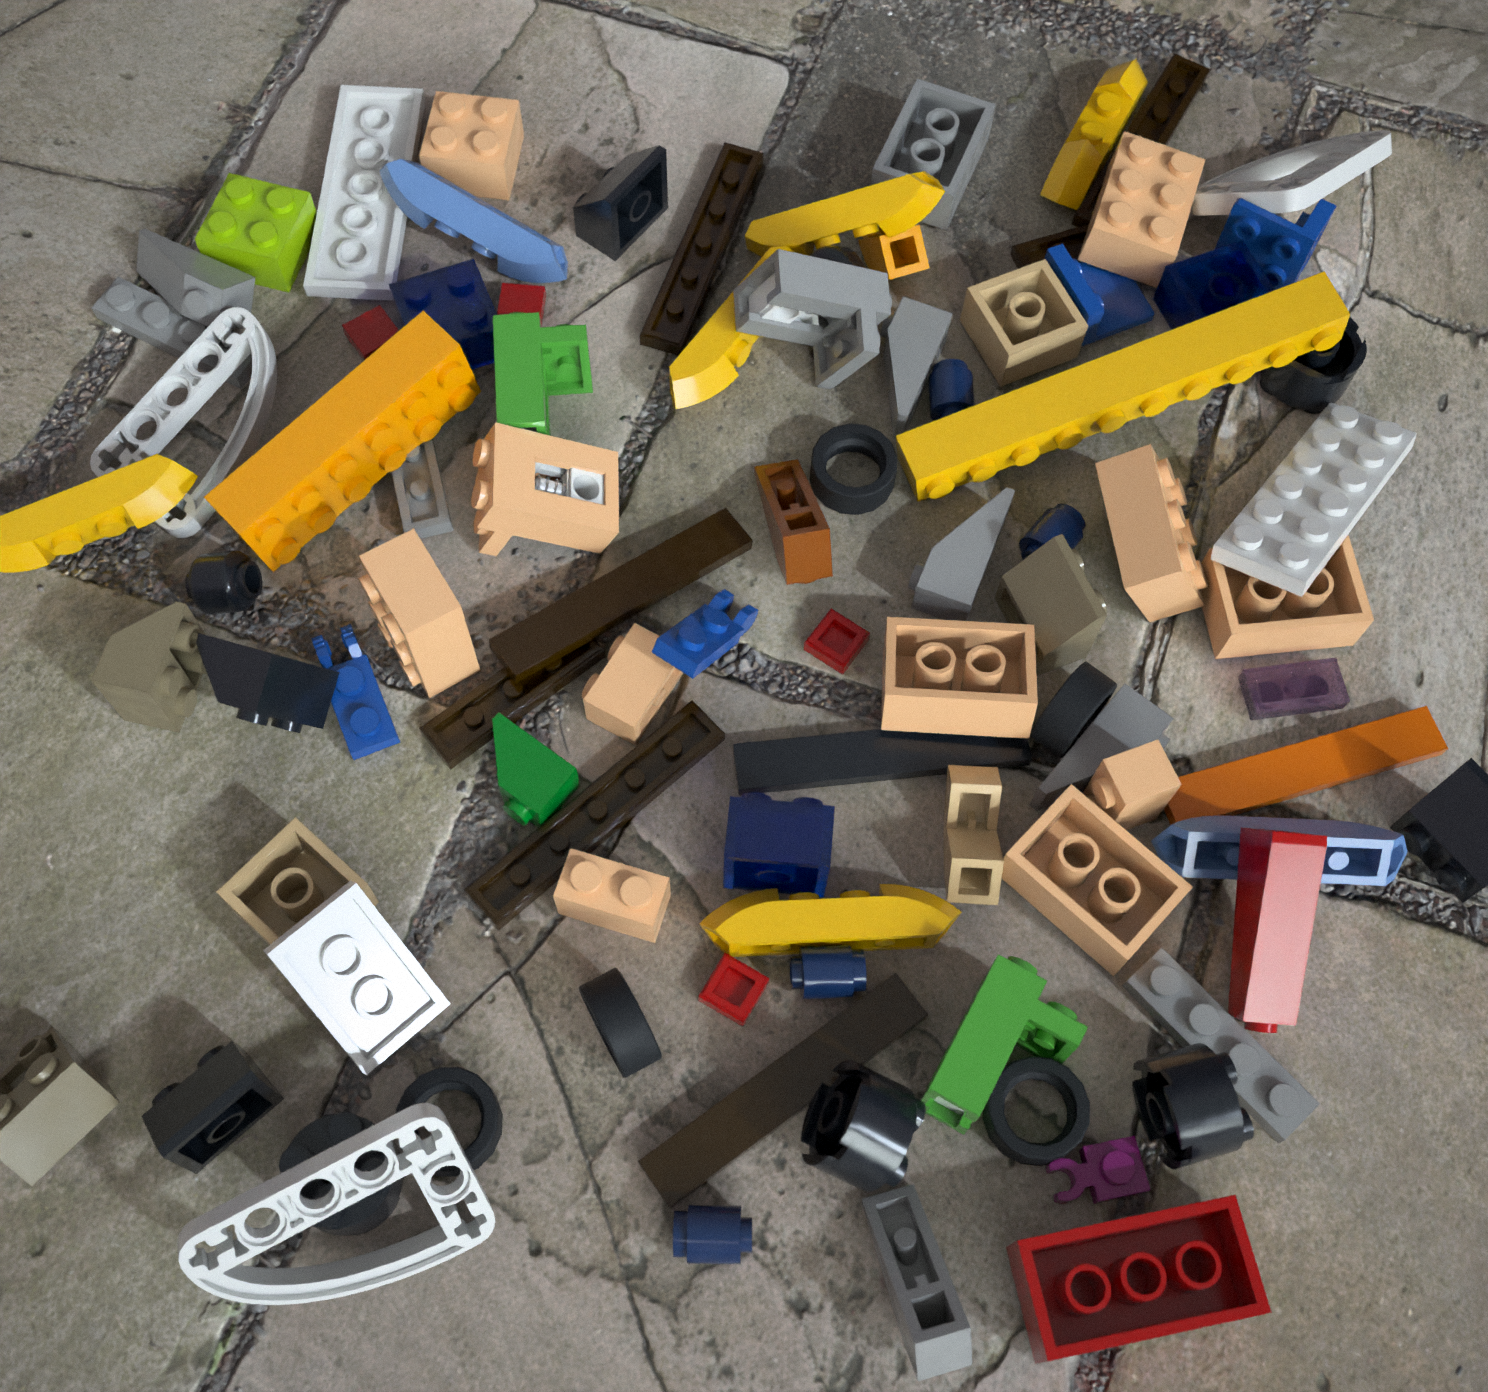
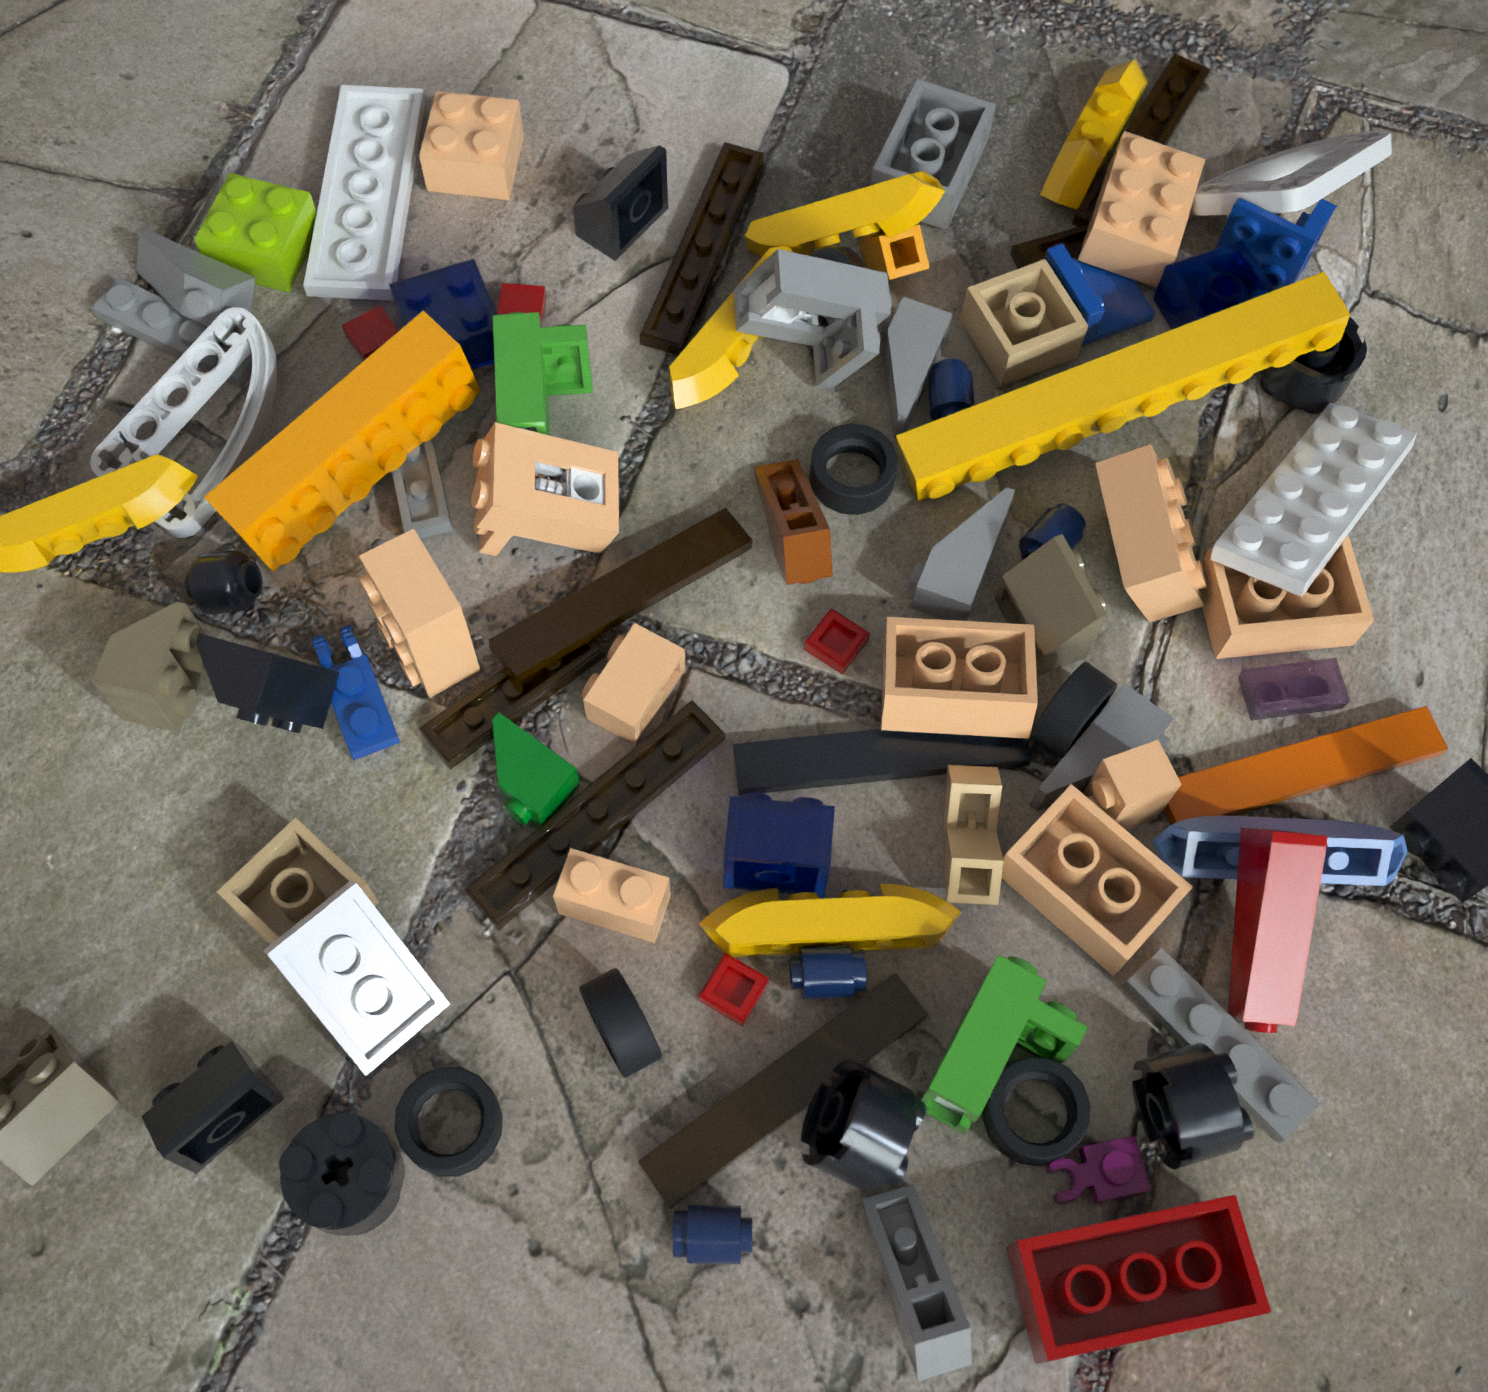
(225, 1277): white beam -> none
(520, 249): medium blue brick -> none
(704, 635): blue hinge -> none

